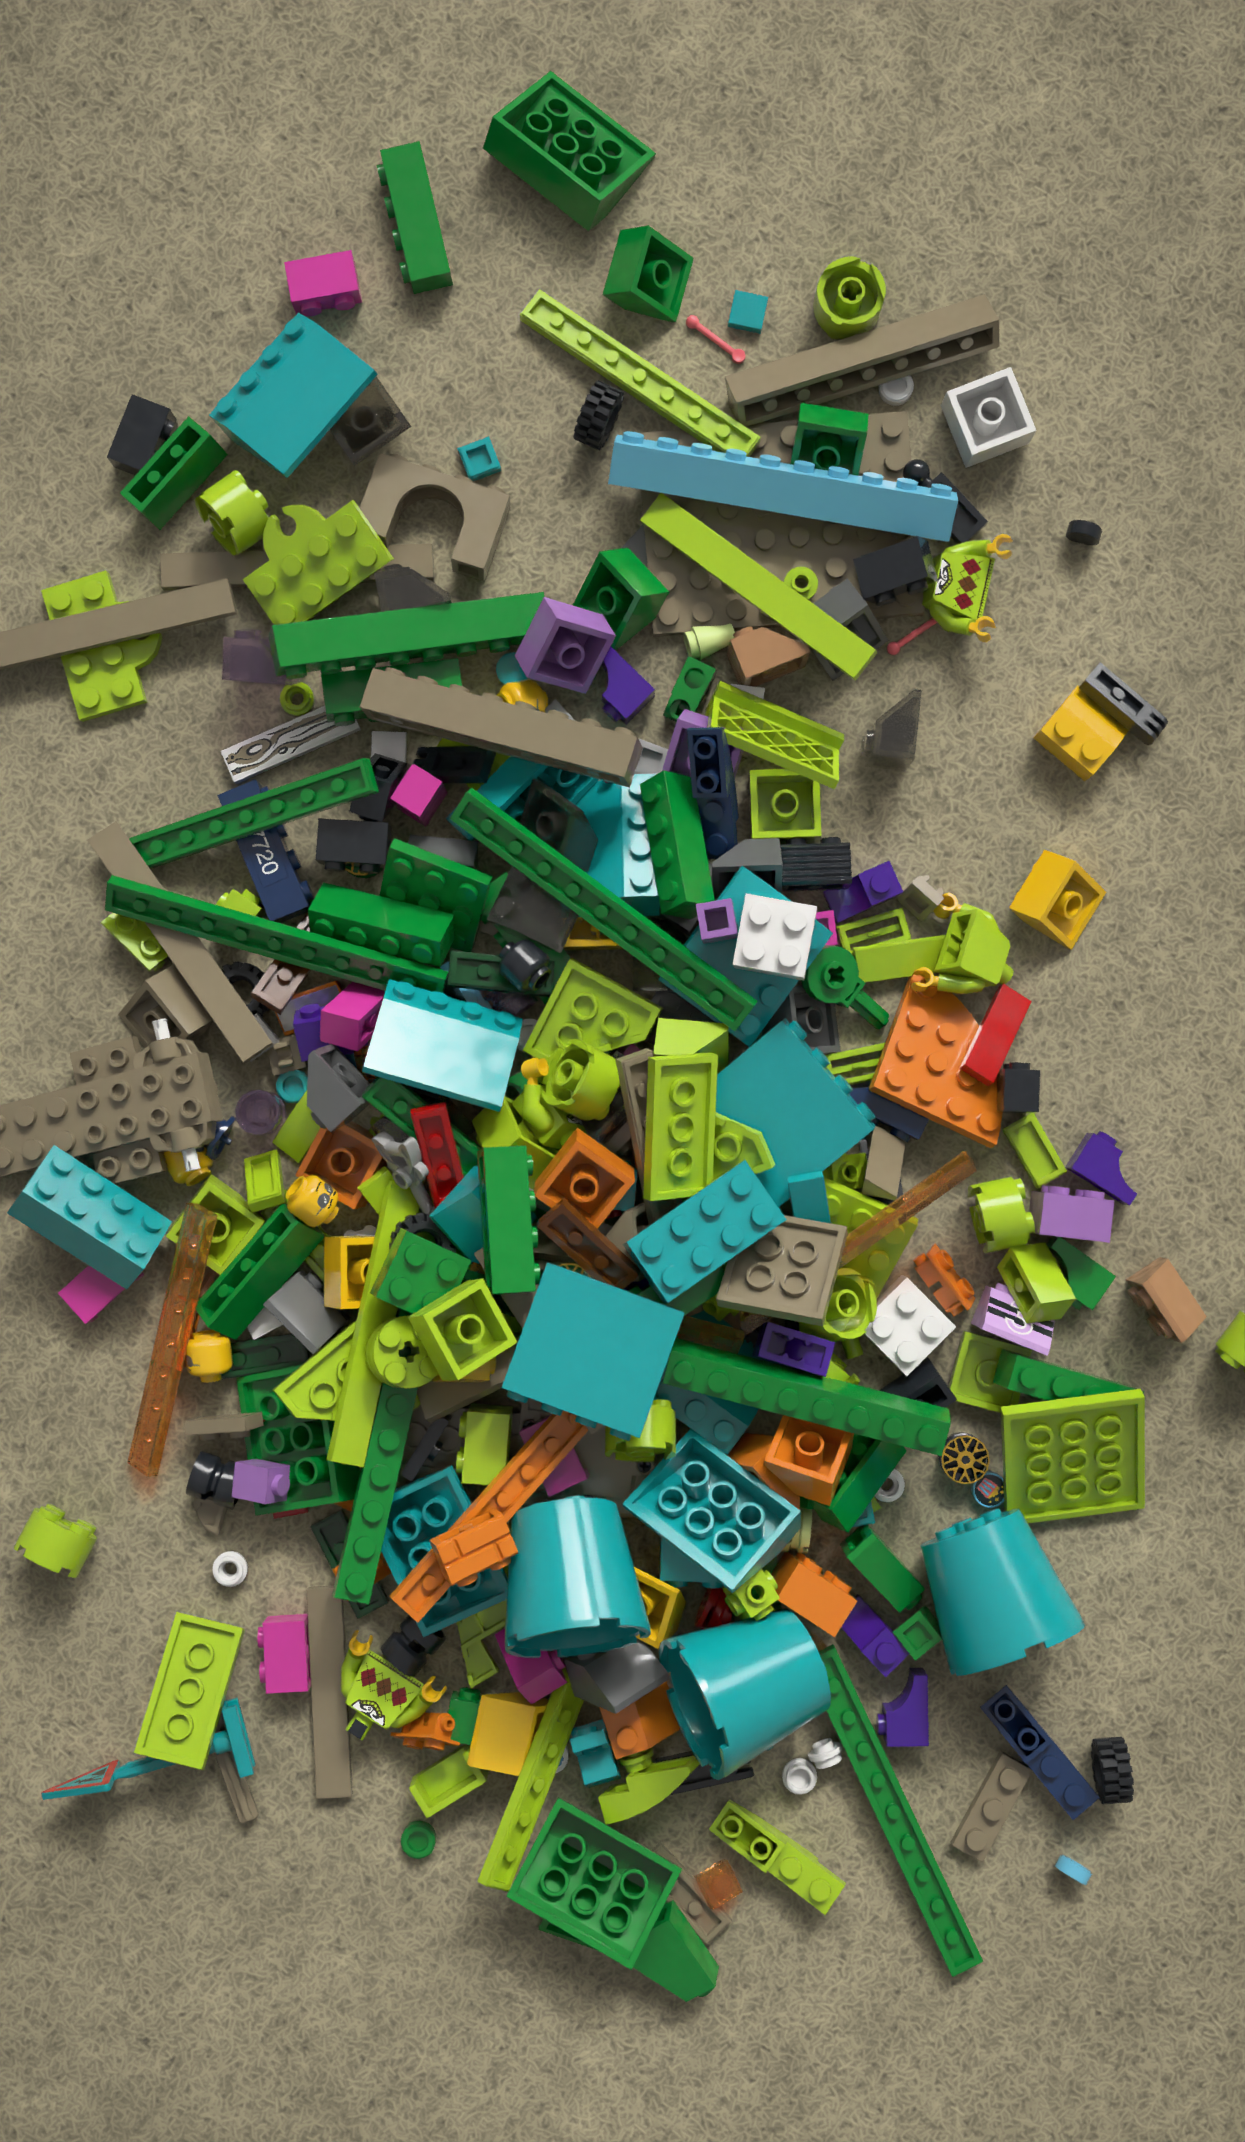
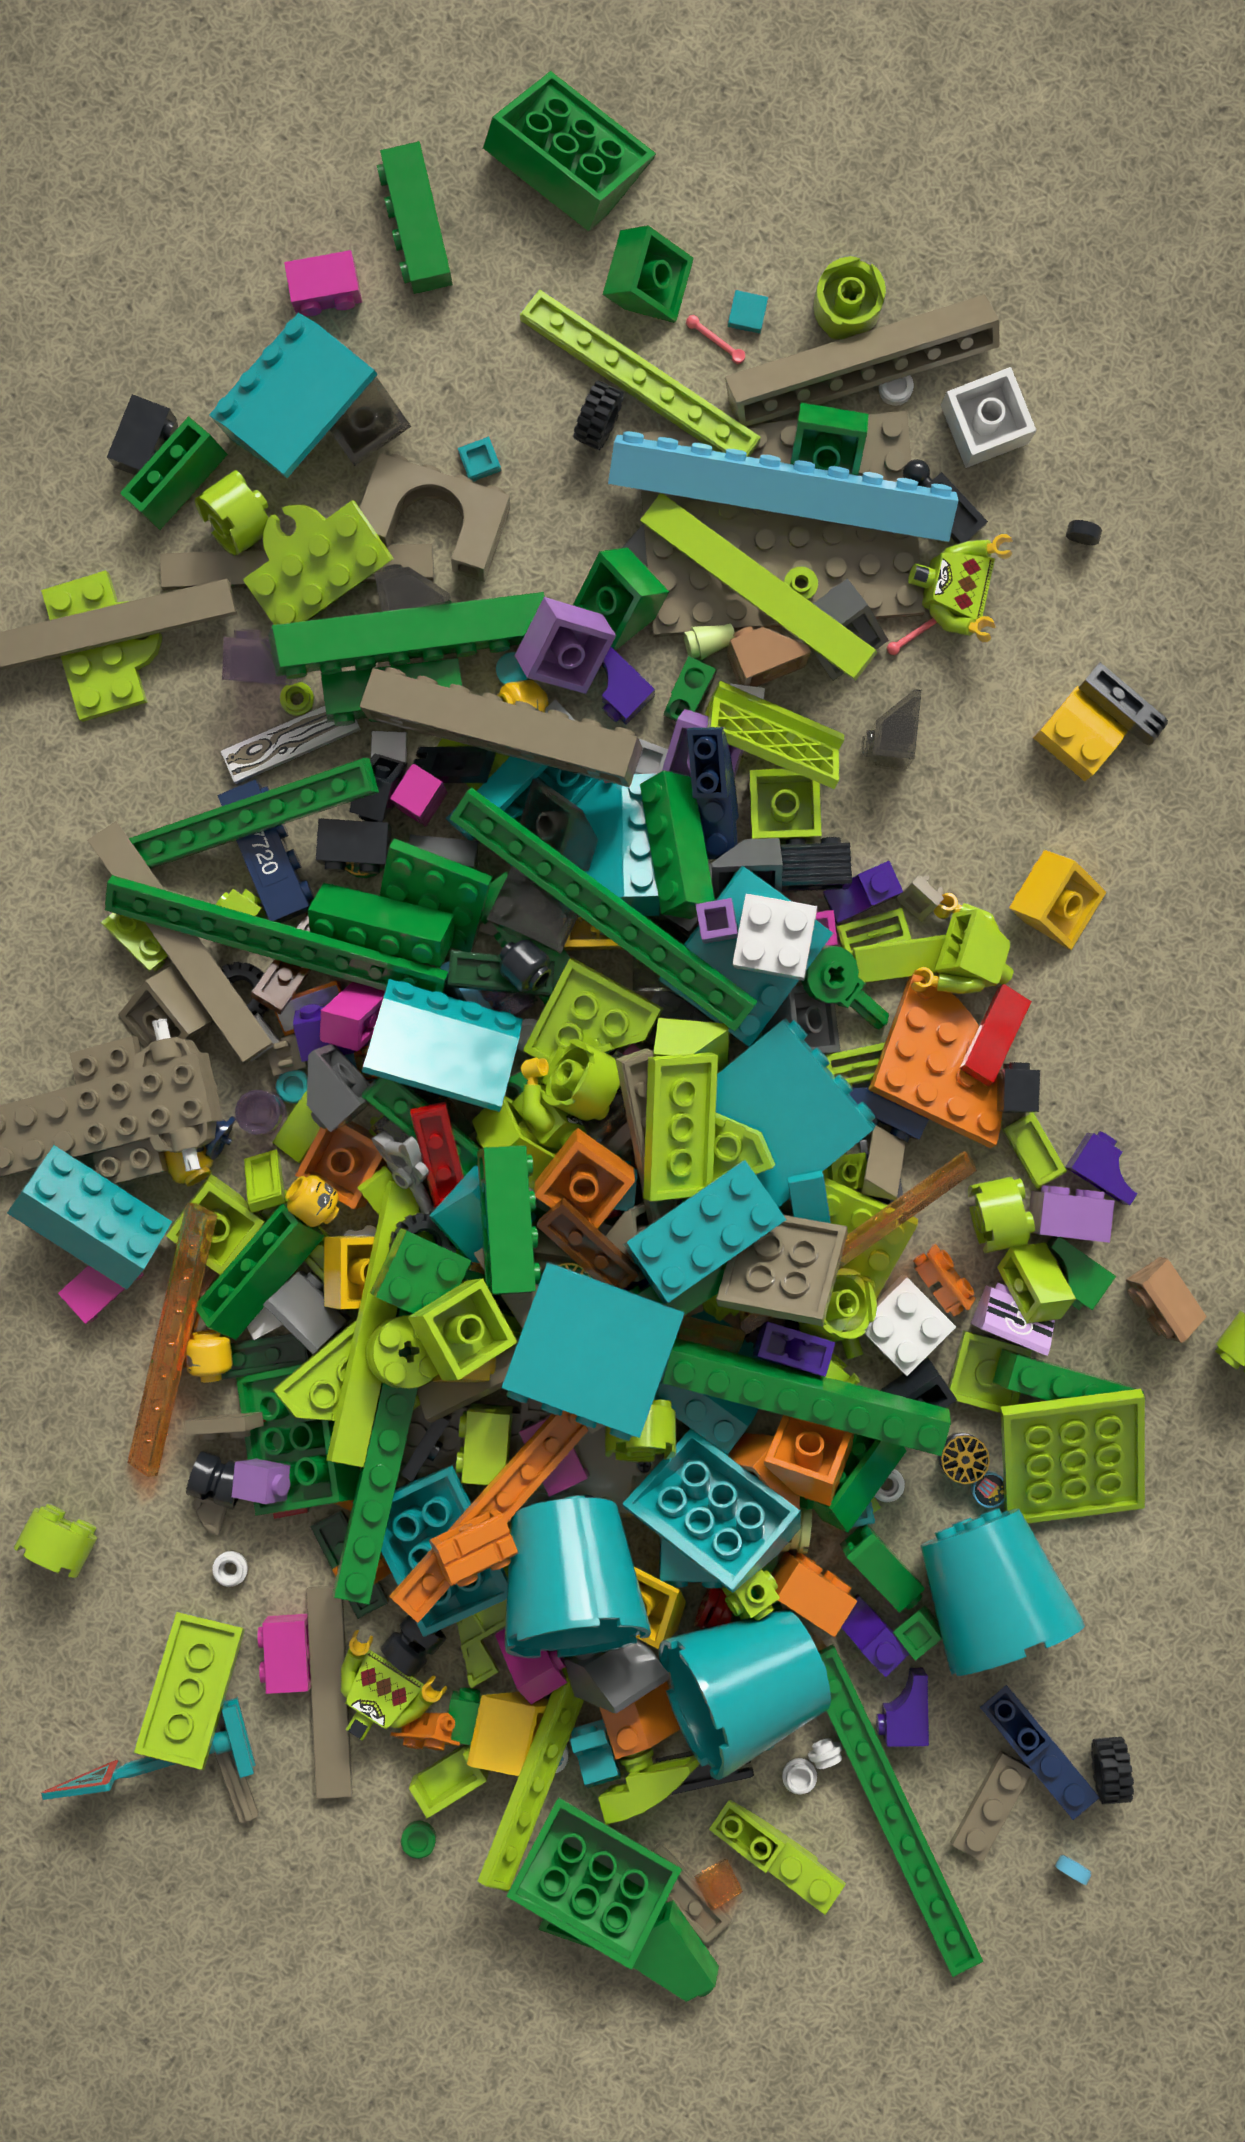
(895, 571): black brick -> none

